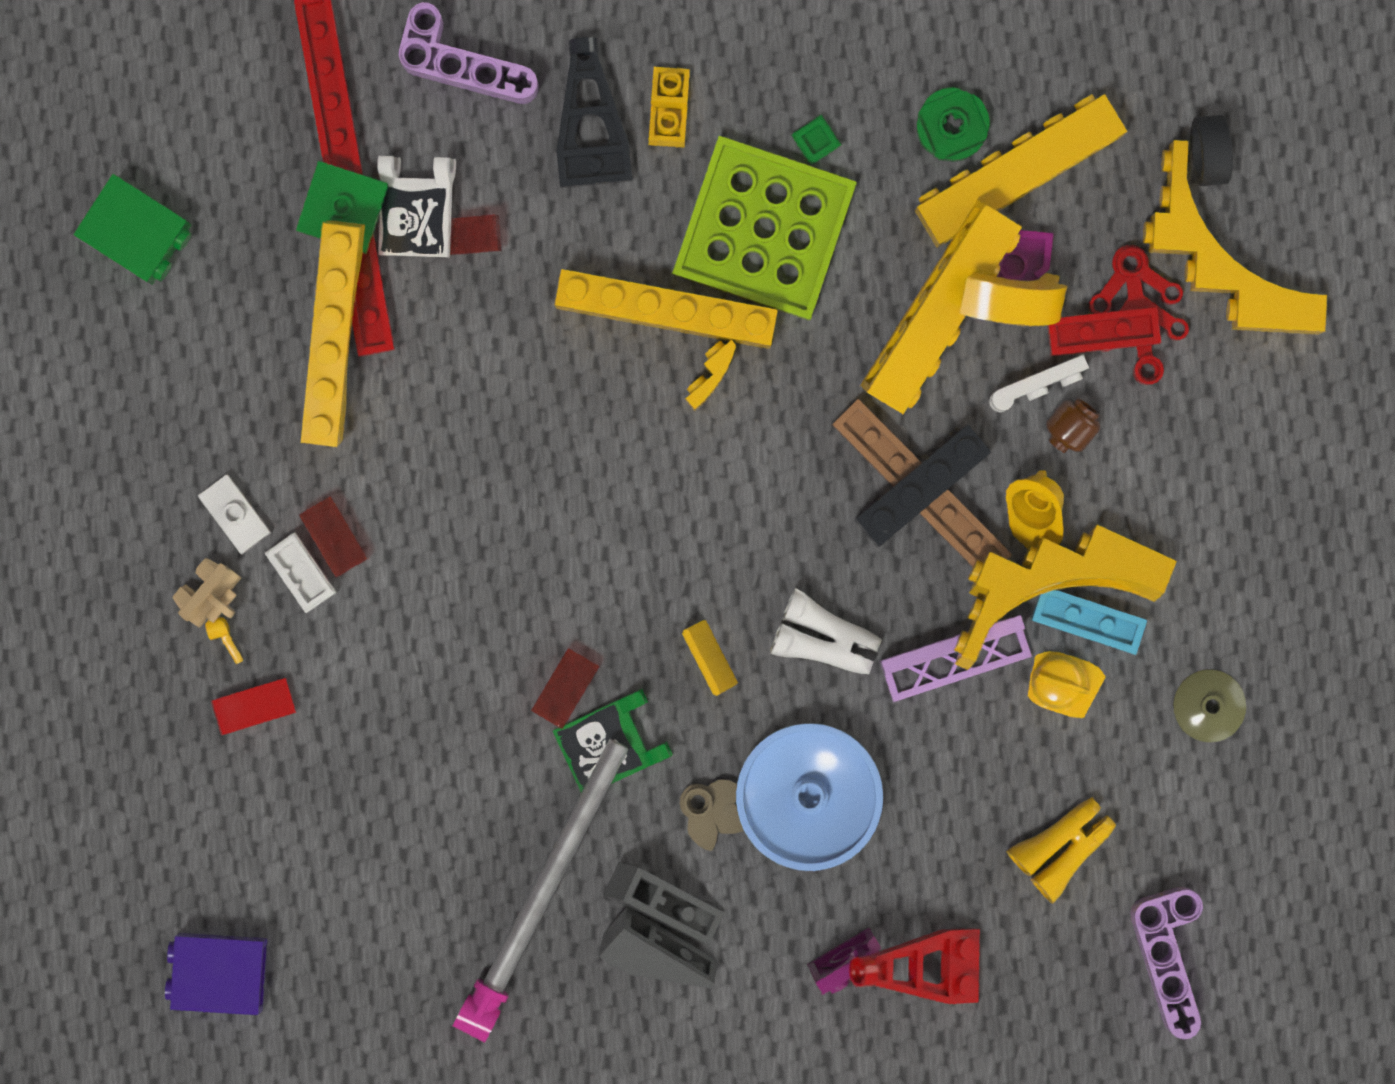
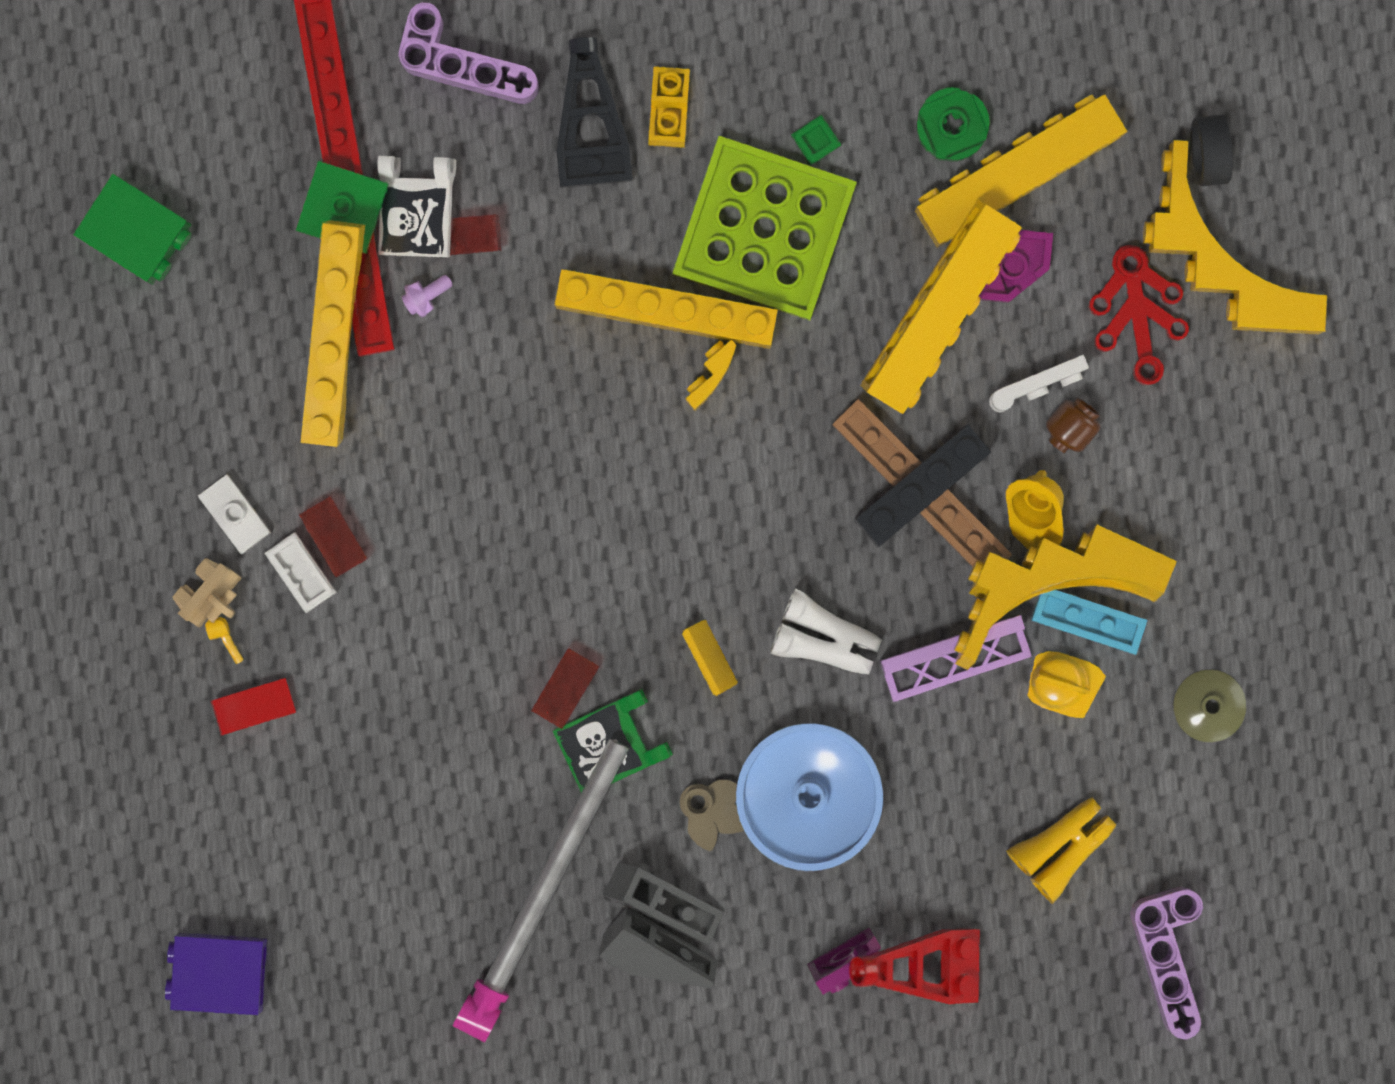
(419, 299): none -> lavender plate
(1013, 300): yellow arch -> none
(1104, 331): red plate -> none

